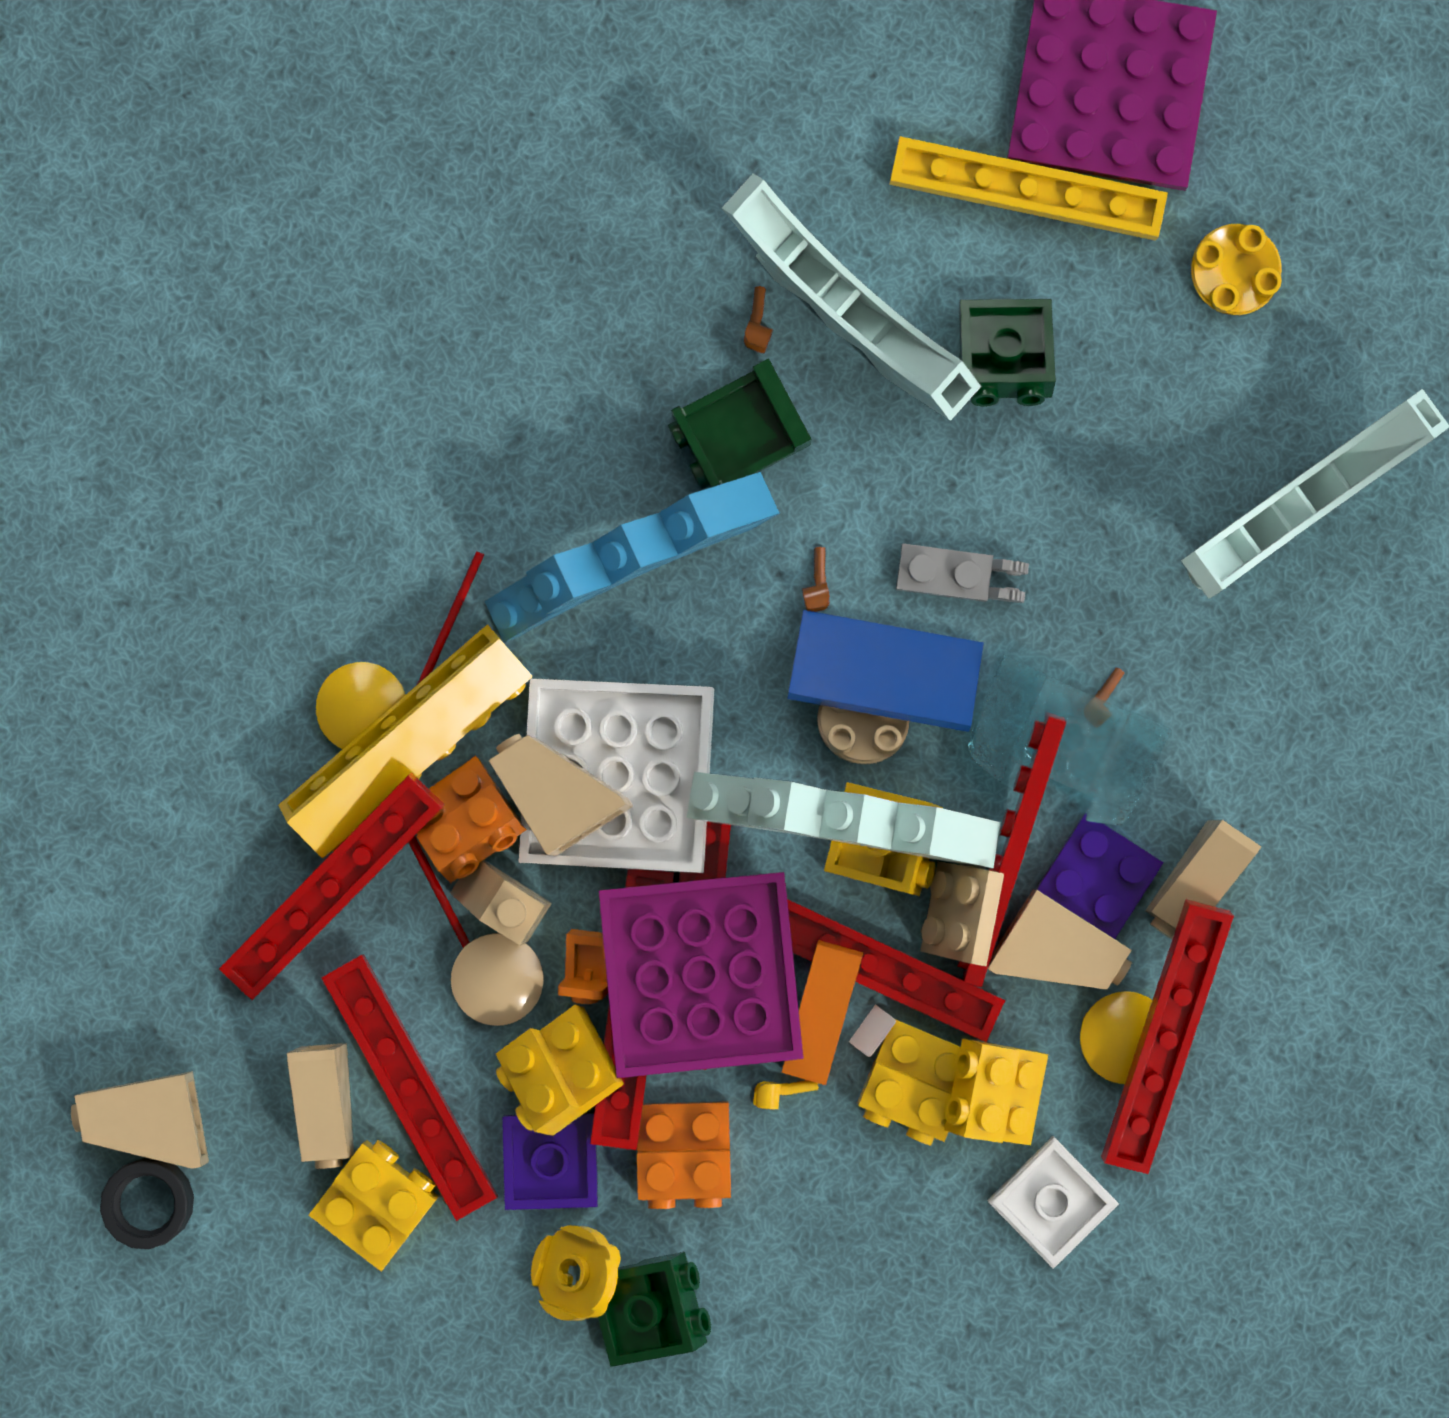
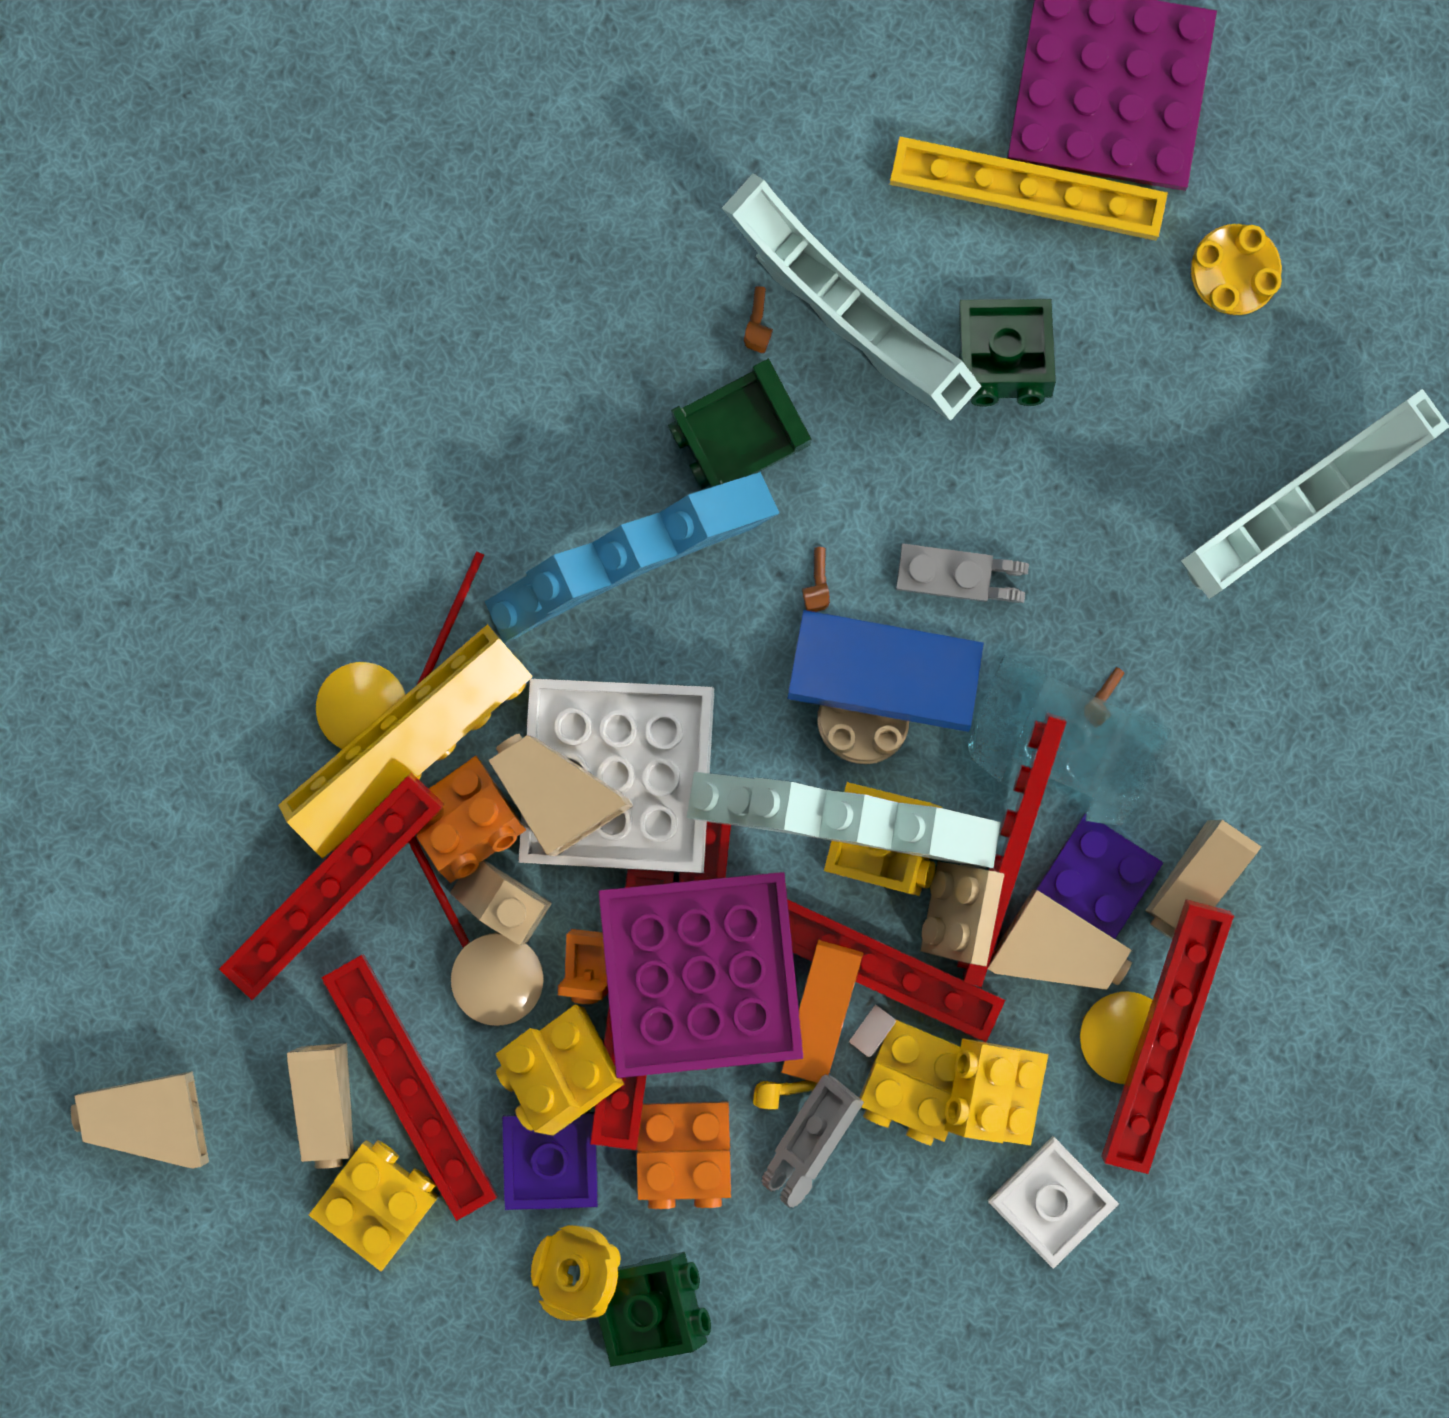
(120, 1227): black tyre -> none
(811, 1139): none -> light grey hinge

